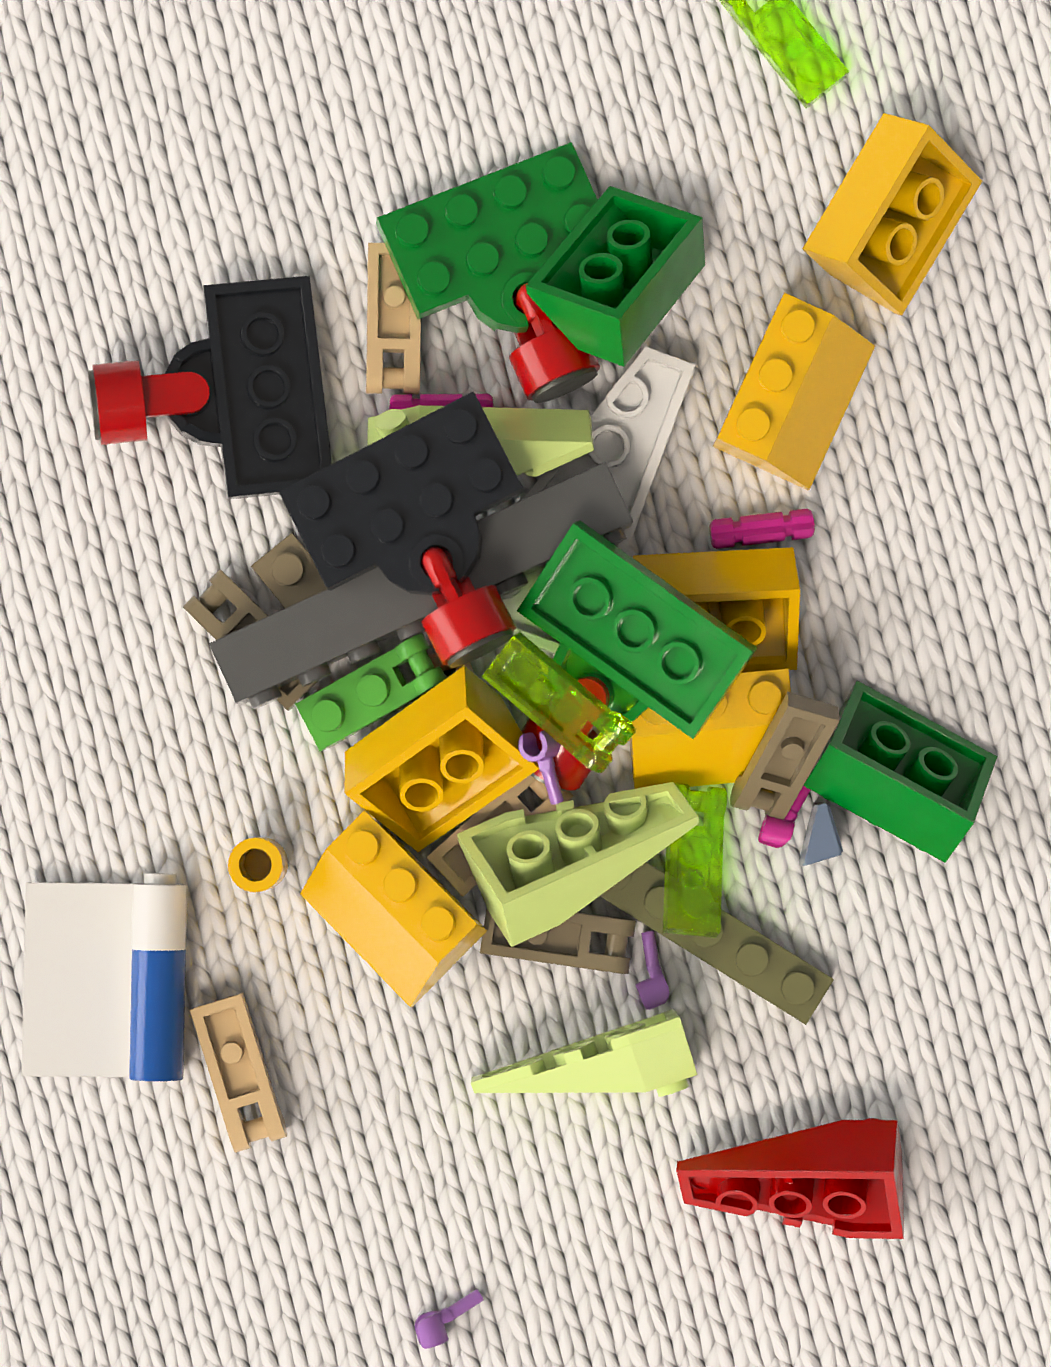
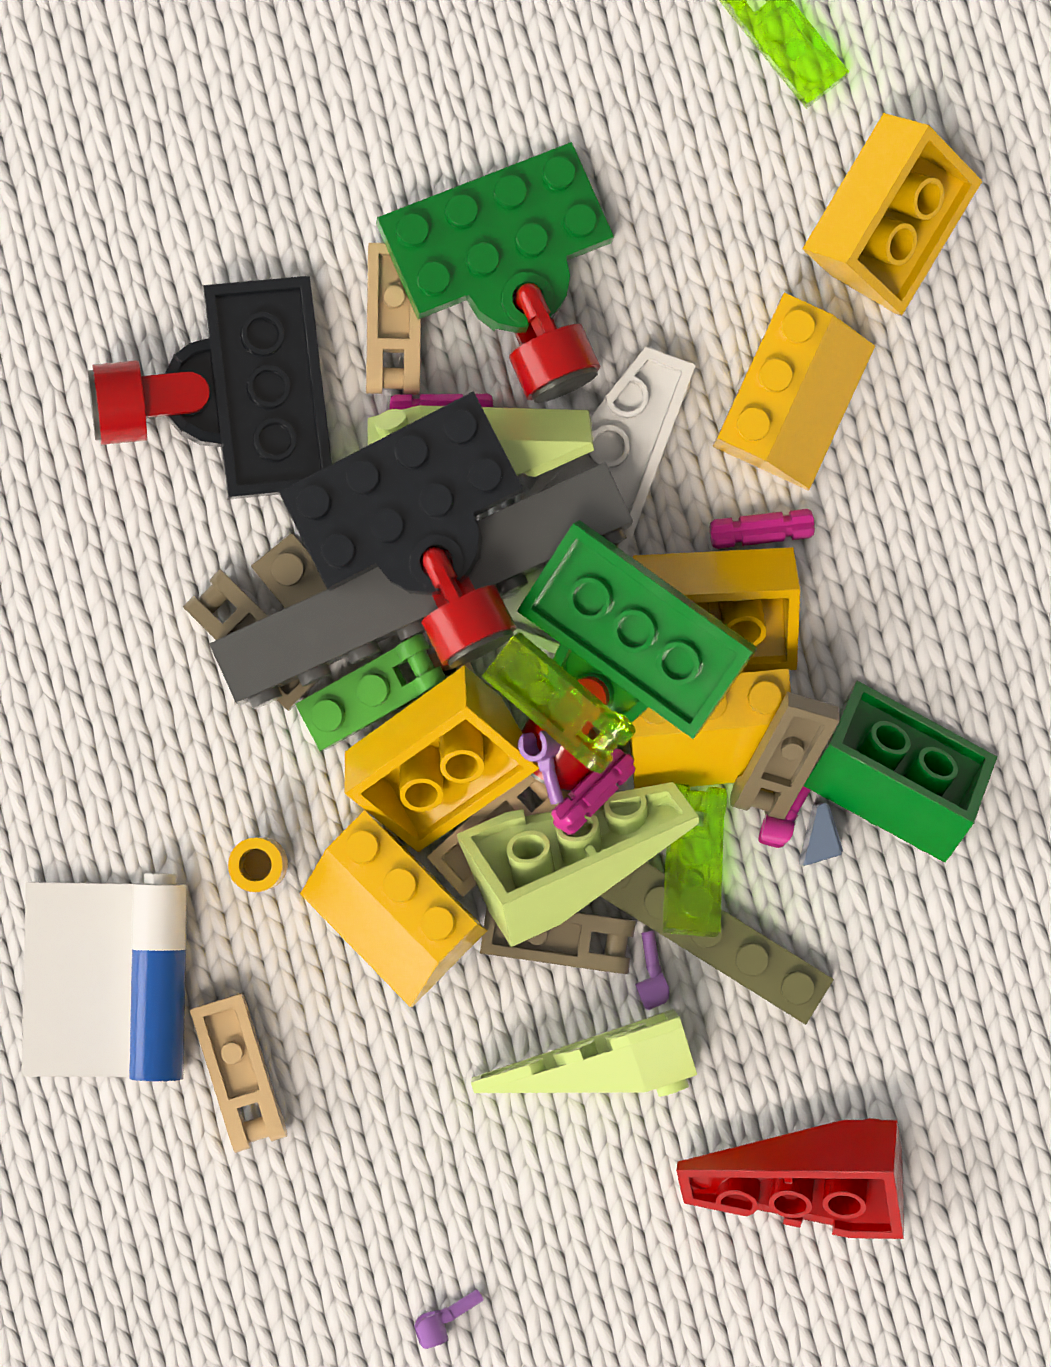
(592, 793): none -> dark pink axle
(619, 273): green slope -> none

